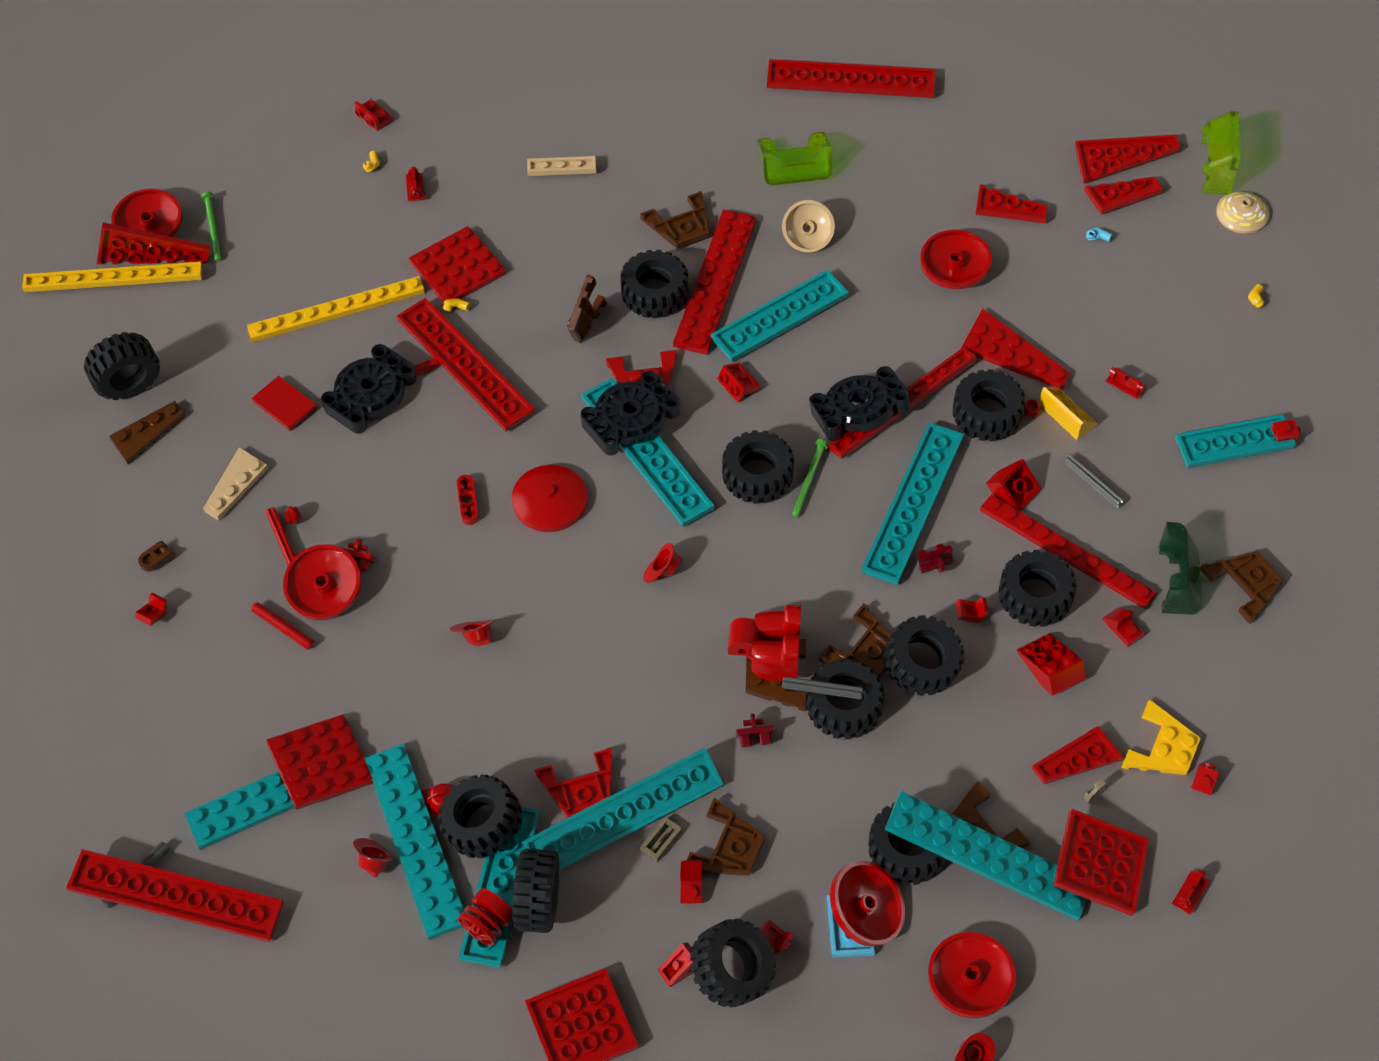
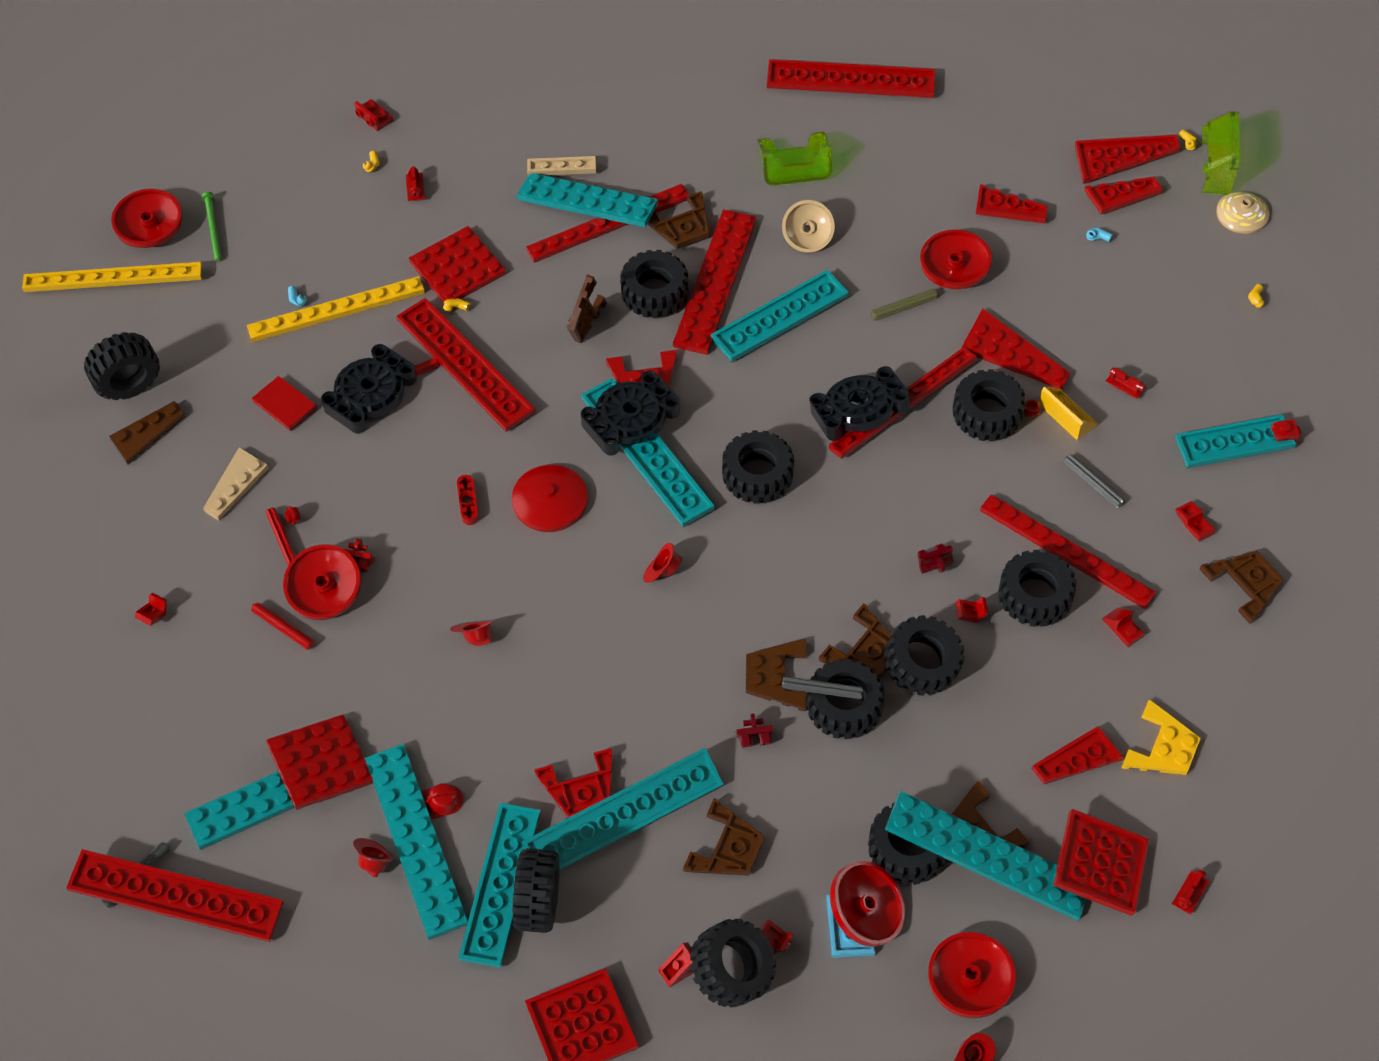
(143, 247): red wing -> none
(150, 561): reddish brown plate -> none
(294, 298): none -> medium azure arm
(465, 800): black tyre -> none
(485, 918): red wheel -> none
(587, 199): none -> teal plate
(597, 227): none -> red plate
(650, 852): dark tan tile -> none
(691, 882): red slope -> none
(737, 381): red bracket -> none
(768, 641): red piece -> none
(820, 445): bright green bar -> none
(904, 304): none -> olive axle
(912, 504): teal plate -> none
(1014, 484): red slope -> none
(1052, 664): red slope -> none
(1096, 791): dark tan tile -> none
(1184, 587): clear green windscreen -> none
(1190, 140): none -> yellow arm
(1193, 520): none -> red slope
(1205, 778): red bracket -> none

